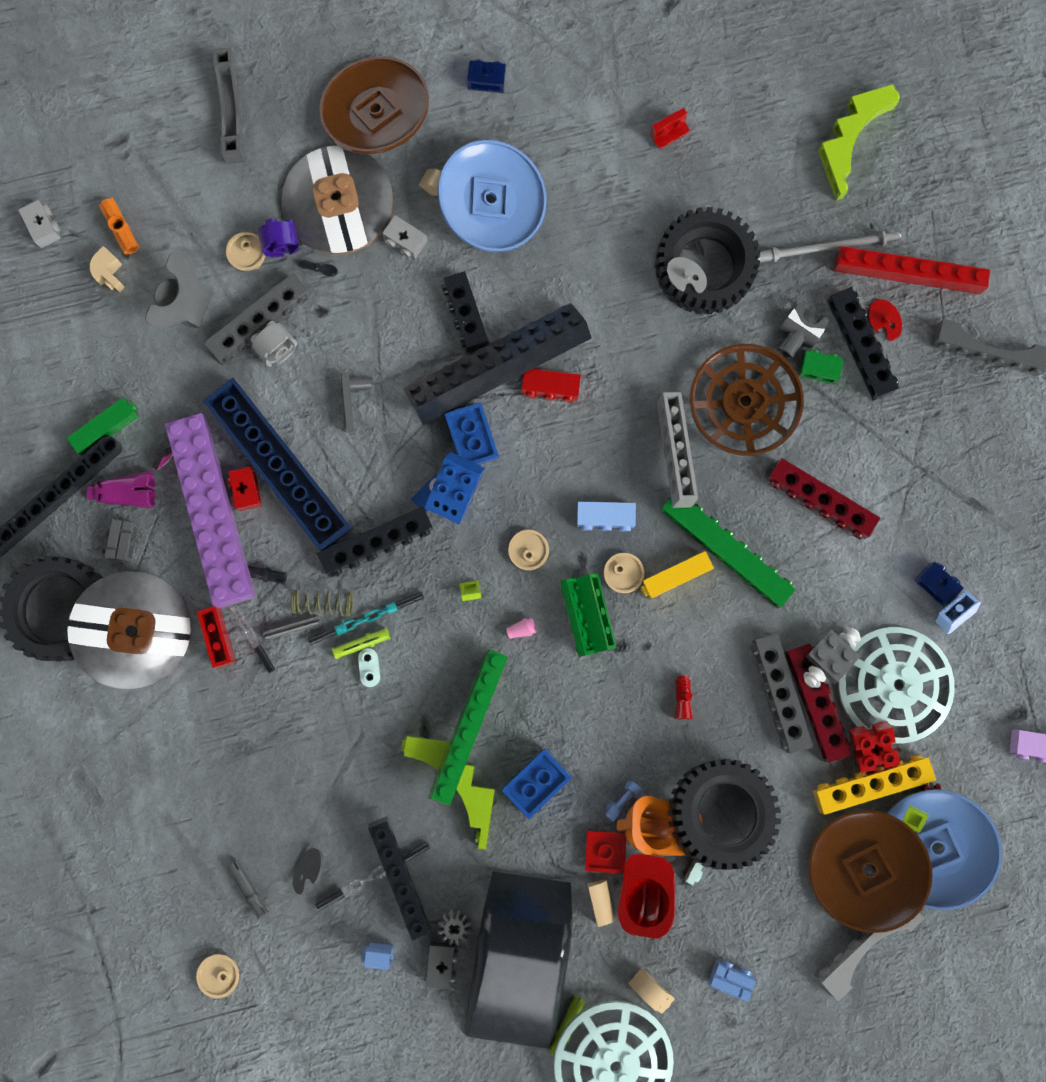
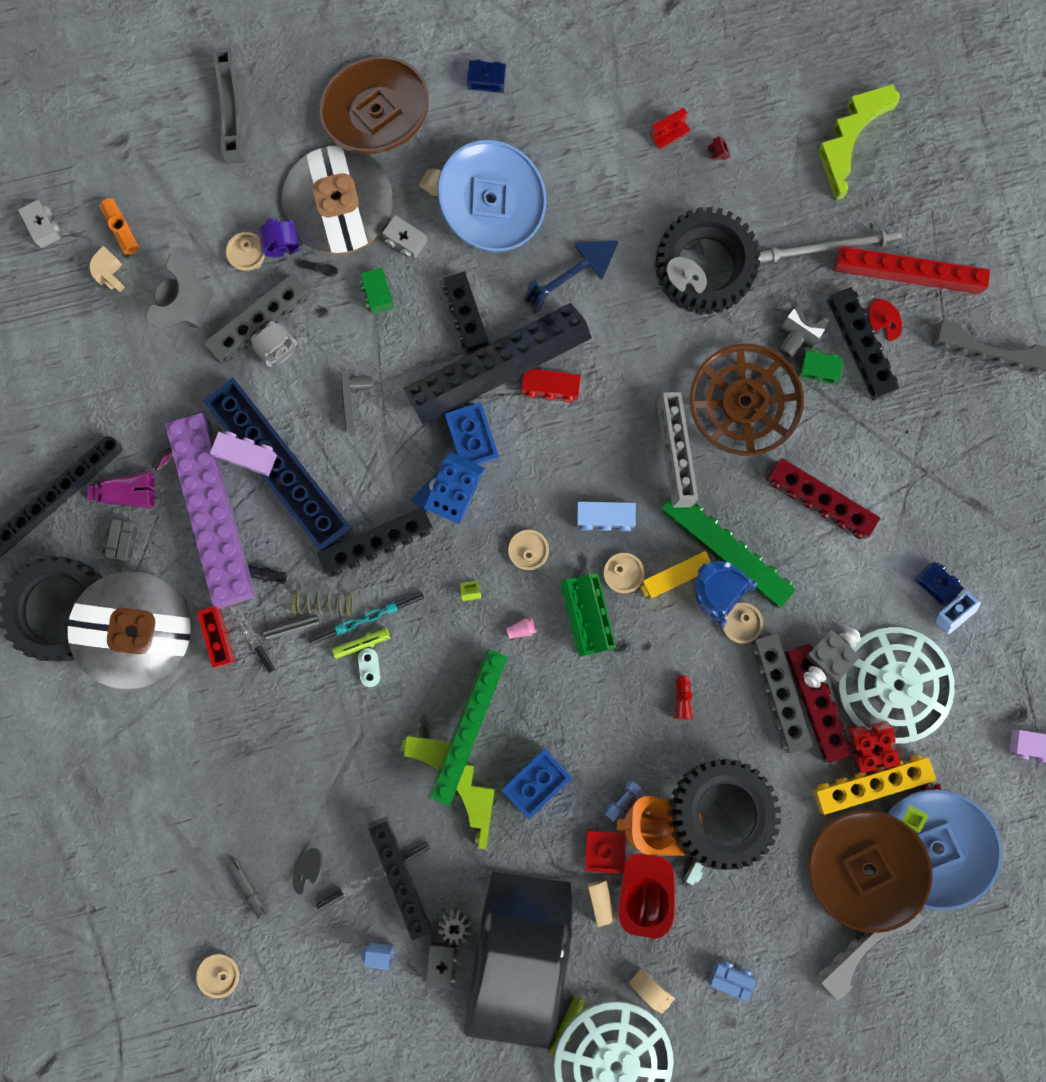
(104, 425): green brick -> none
(243, 453): none -> lavender brick
(251, 498): red brick -> none
(377, 290): none -> green brick
(595, 255): none -> dark blue piece
(720, 589): none -> blue animal
(721, 148): none -> dark red tile
(743, 623): none -> tan piece

